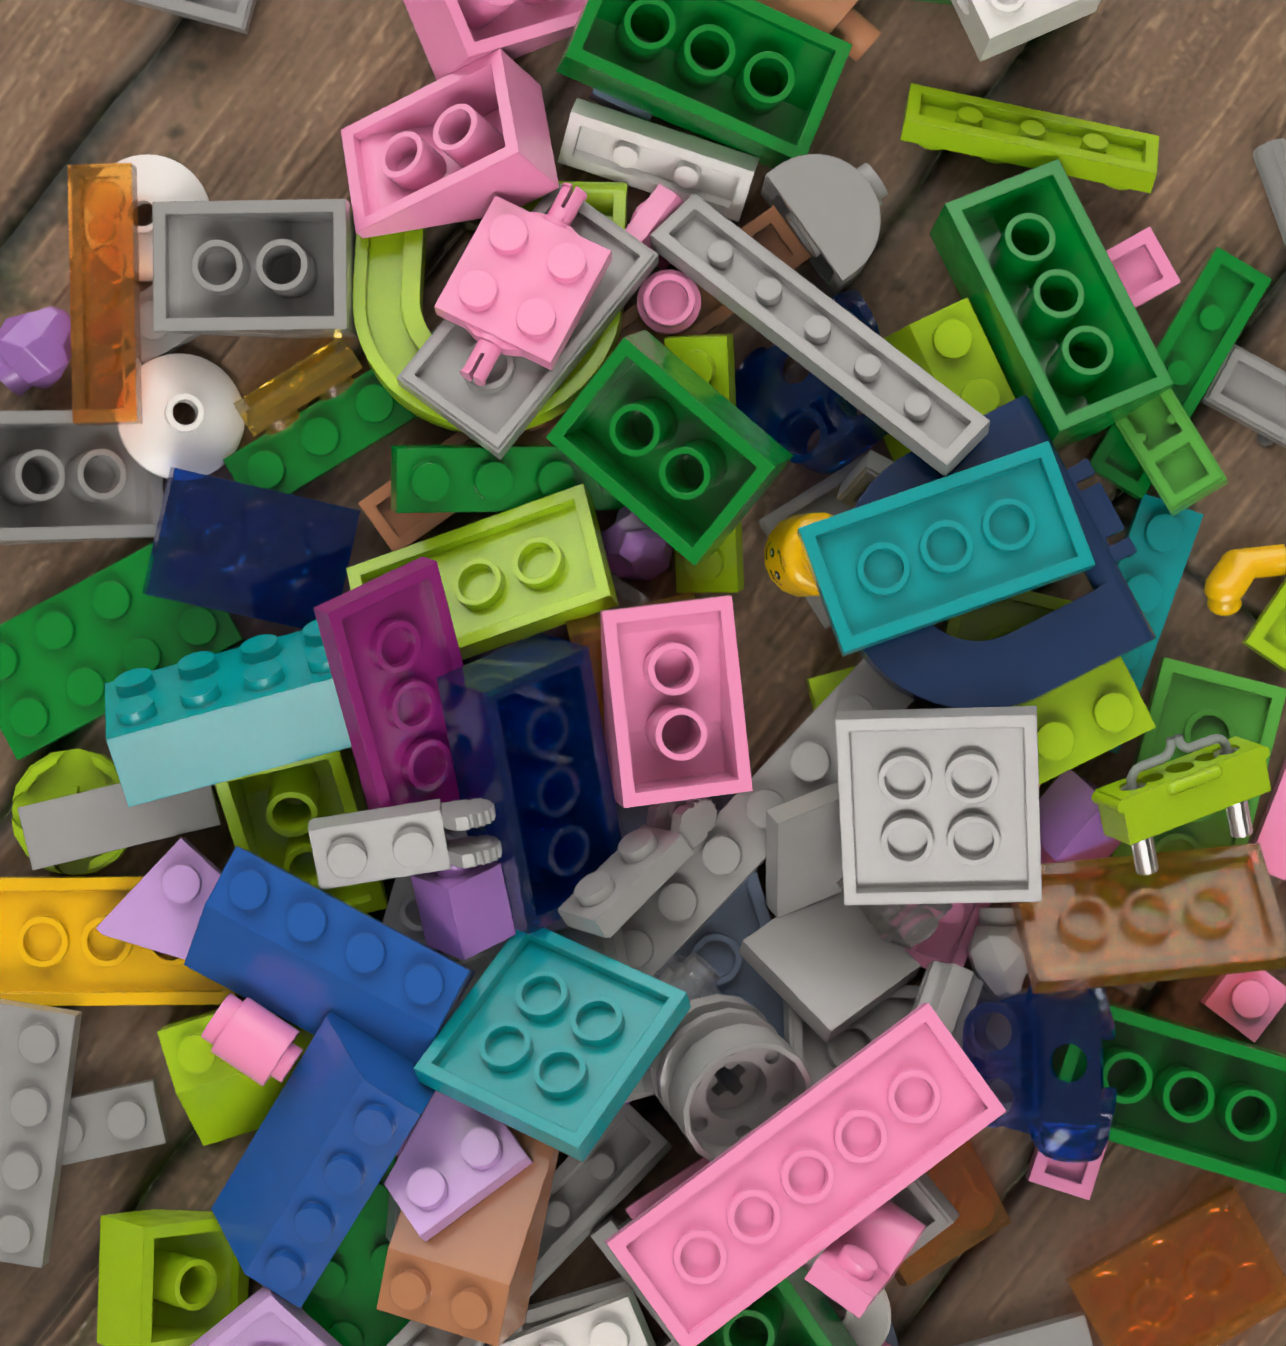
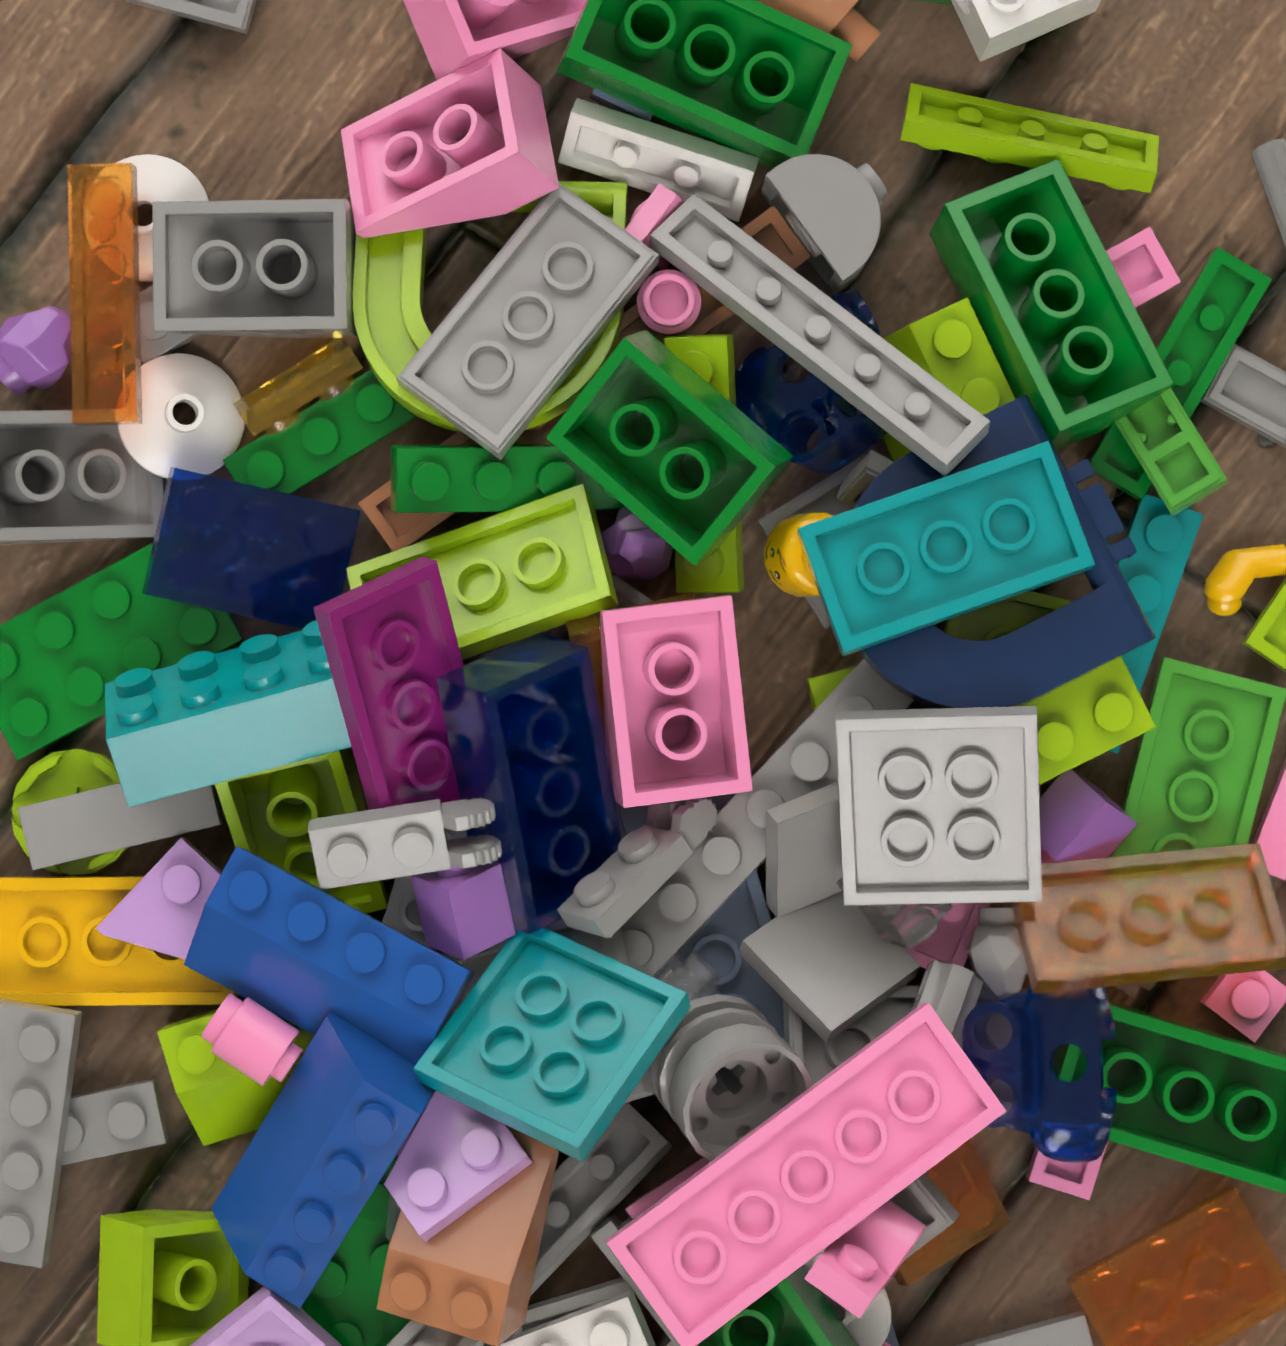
(523, 283): bright pink plate -> none
(1183, 791): lime piece -> none

